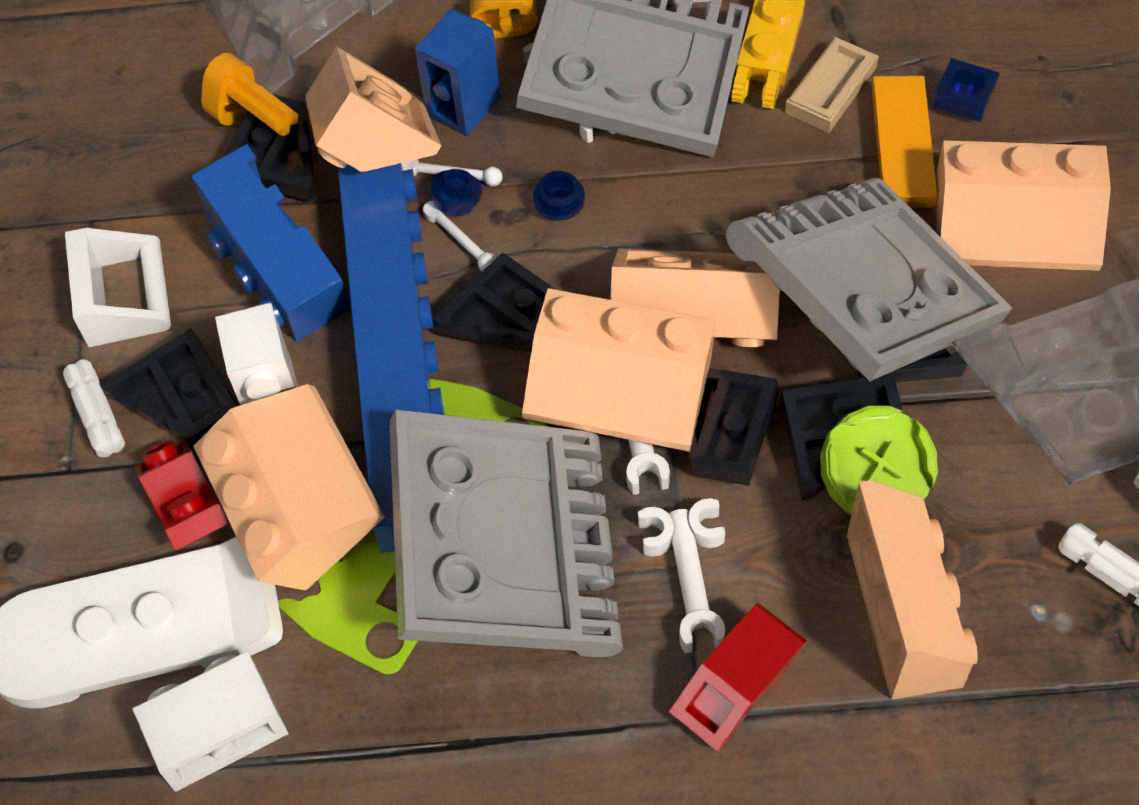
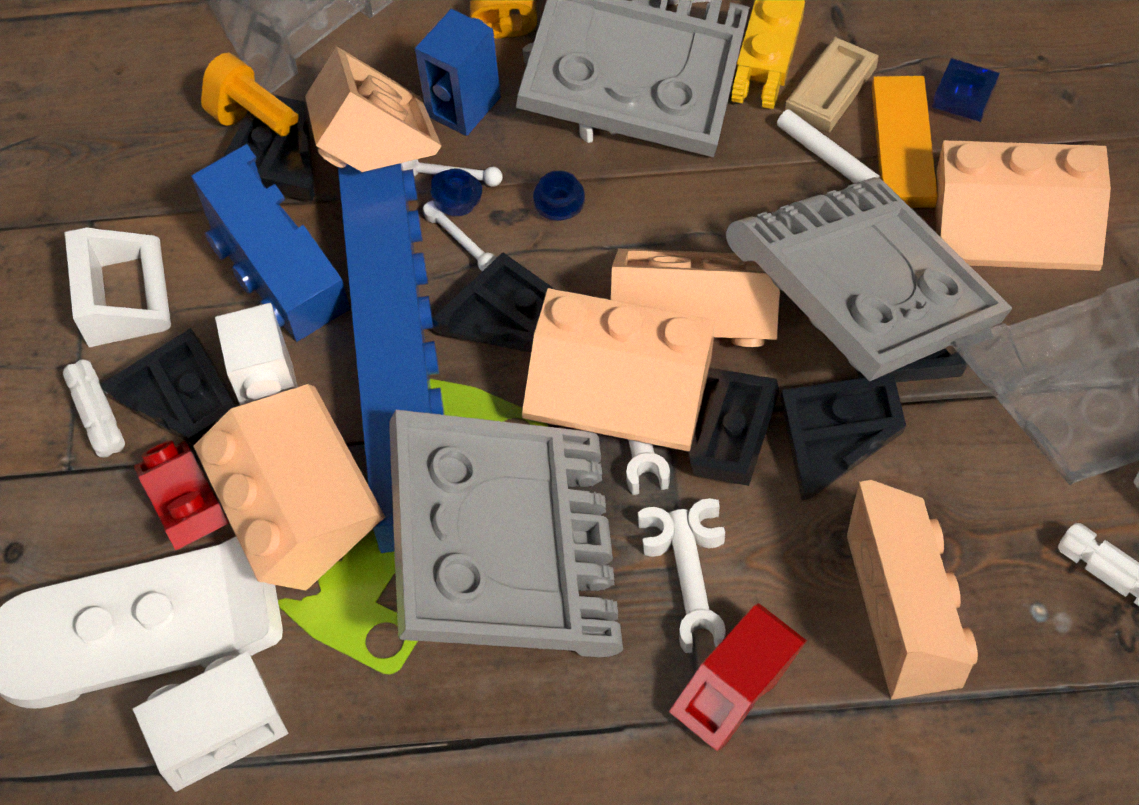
(824, 147): none -> white piece
(879, 447): lime tile -> none

